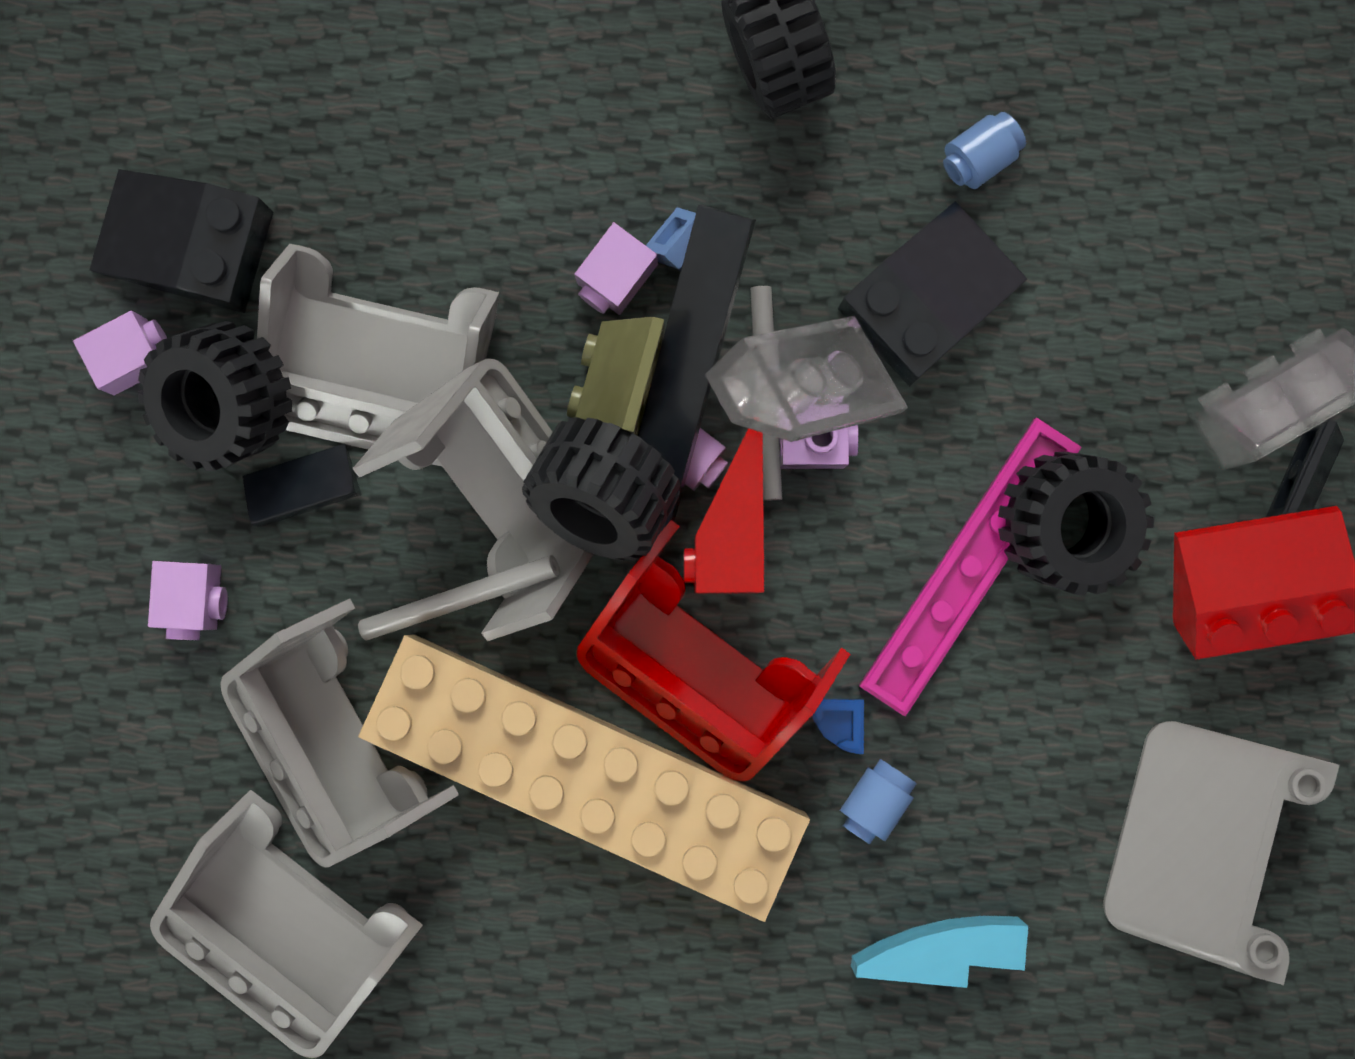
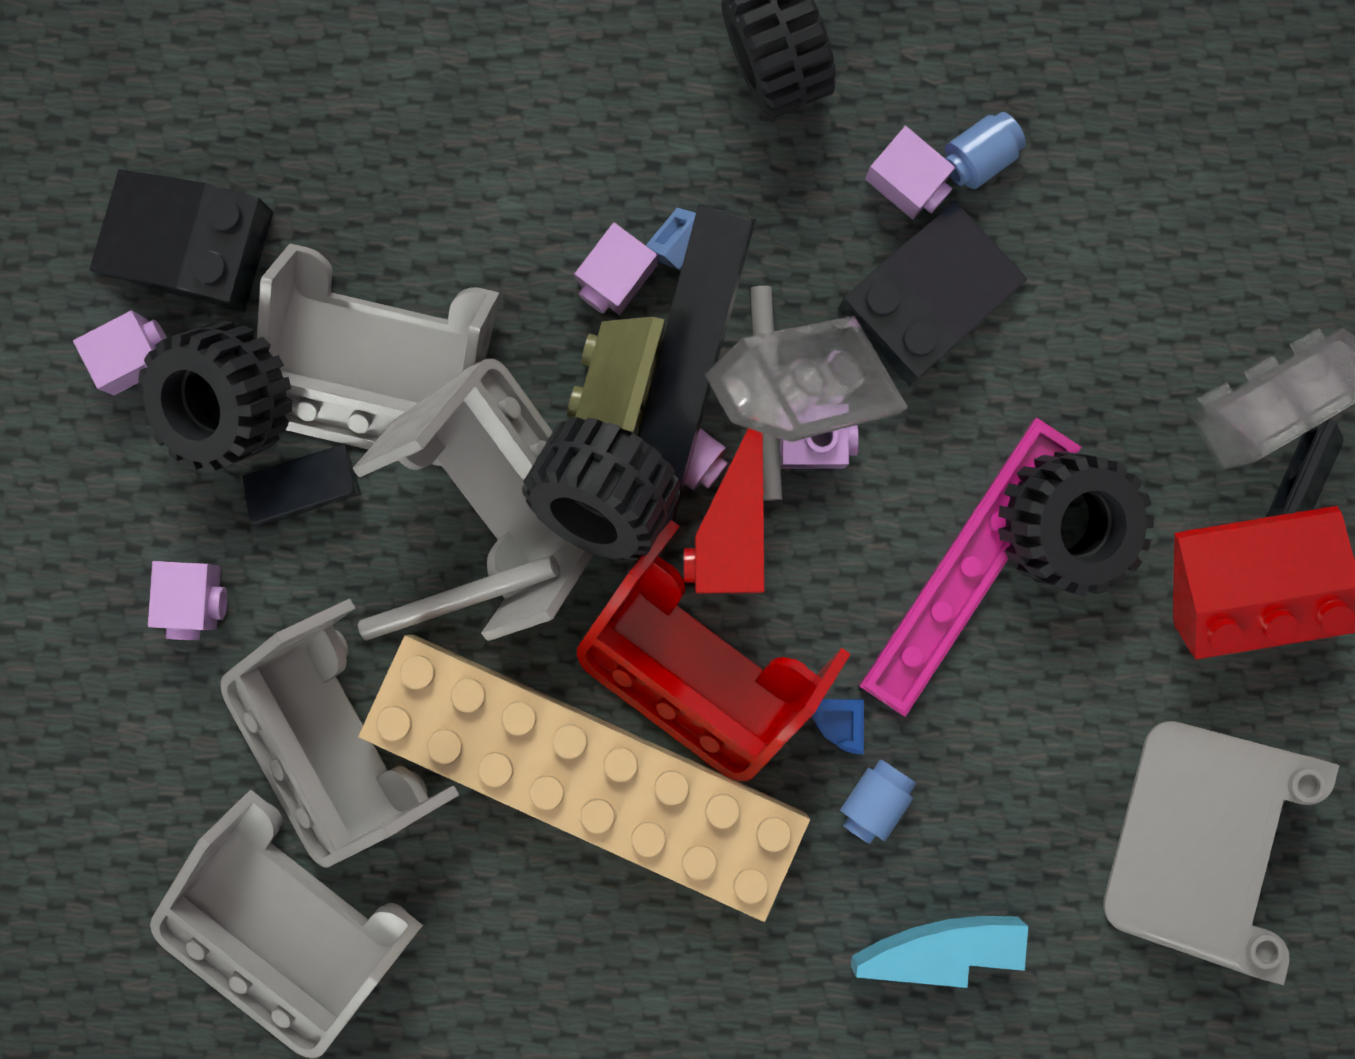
(911, 174): none -> lavender brick

